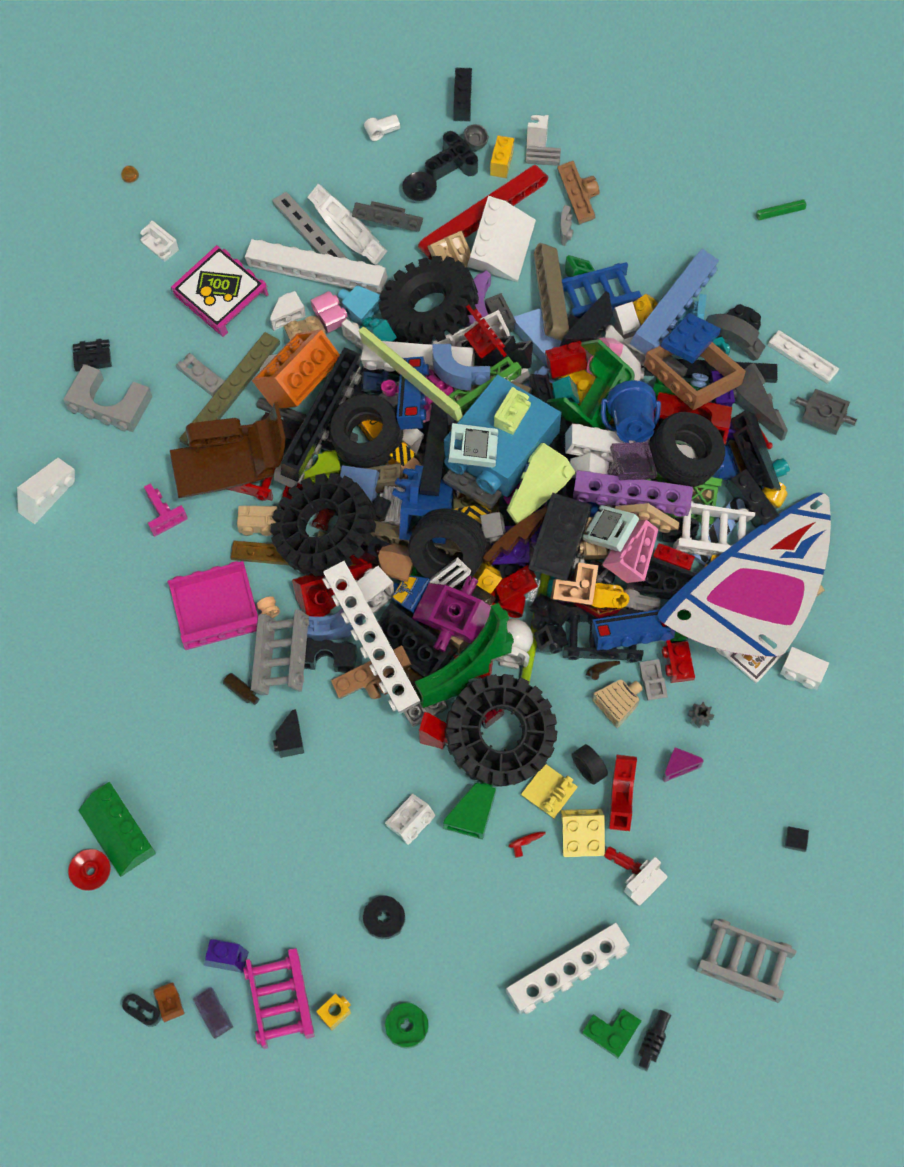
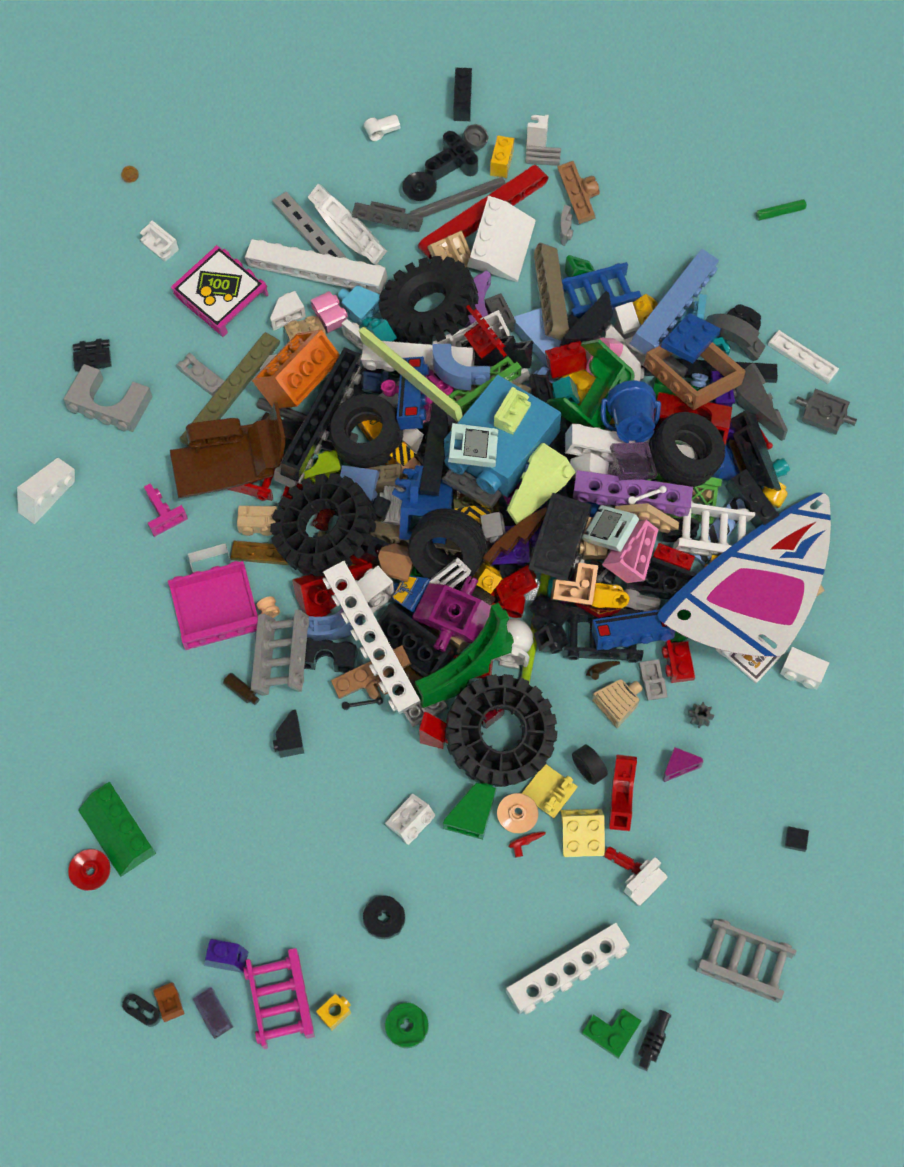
(207, 553): none -> white sticker
(345, 705): none -> black hinge
(458, 198): none -> dark grey axle
(517, 822): none -> light nougat dish
(632, 500): none -> white hinge

